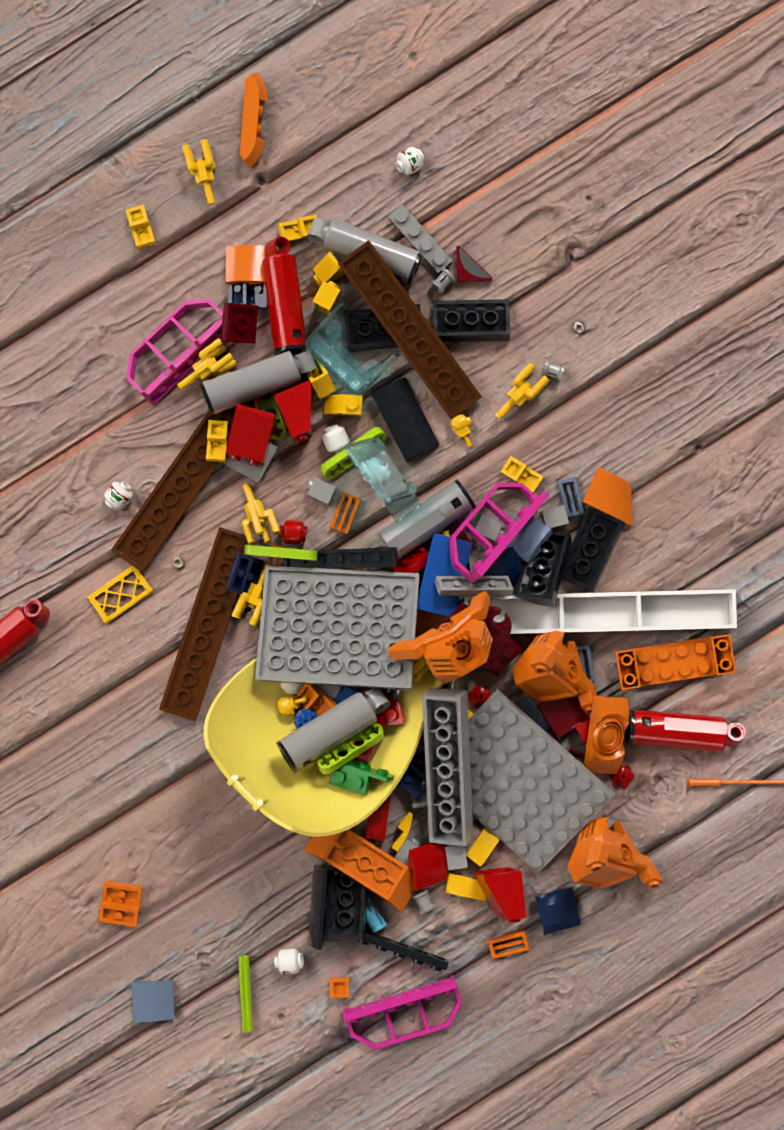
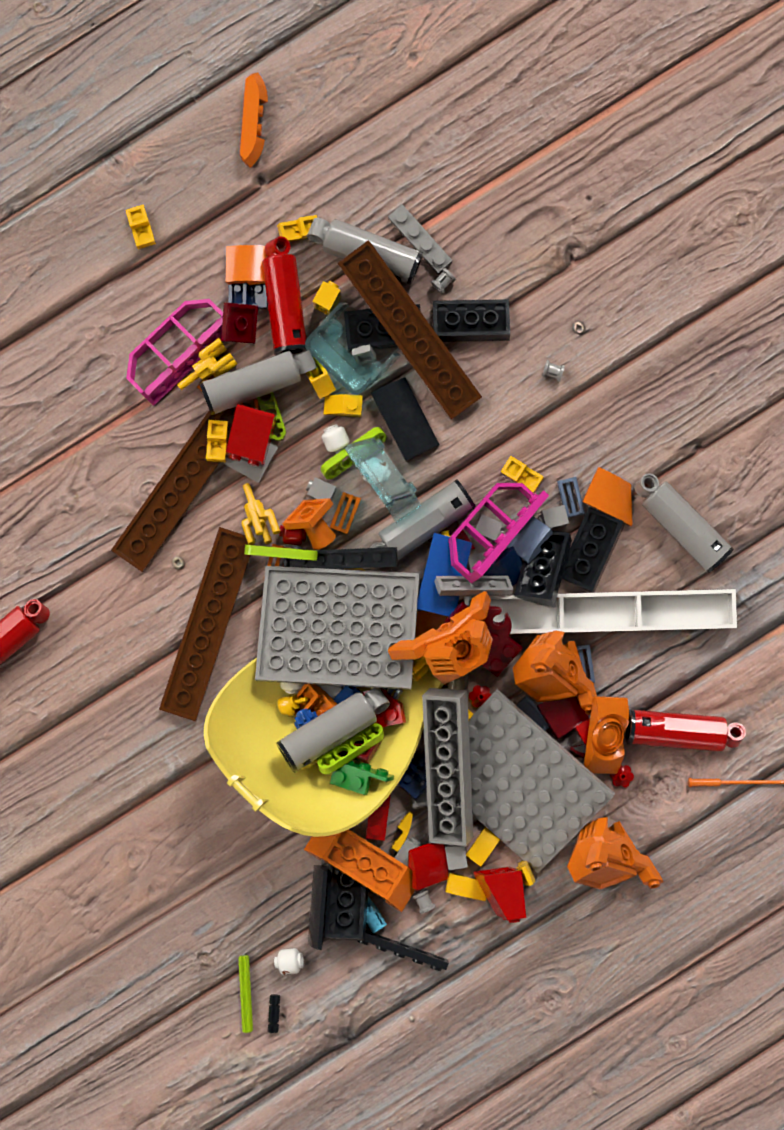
(105, 588): yellow window -> none
(118, 495): white head -> none
(120, 903): orange slope -> none
(152, 1001): sand blue slope -> none
(202, 168): yellow plant -> none
(244, 571): dark blue slope -> none
(253, 599): yellow plant -> none
(274, 1010): none -> black axle
(297, 408): red slope -> none
(309, 517): none -> orange plant
(327, 270): yellow slope -> none
(339, 987): orange plate -> none
(364, 354): none -> light grey plate
(408, 998): dark pink plate -> none
(410, 161): white head -> none
(413, 562): red tile -> none
(461, 425): yellow piece -> none
(468, 269): tile -> none
(509, 952): orange tile -> none
(522, 390): yellow plant -> none
(527, 875): none -> yellow slope
(557, 910): dark blue slope -> none
(675, 661): orange slope -> none
(683, 522): none -> light grey piece

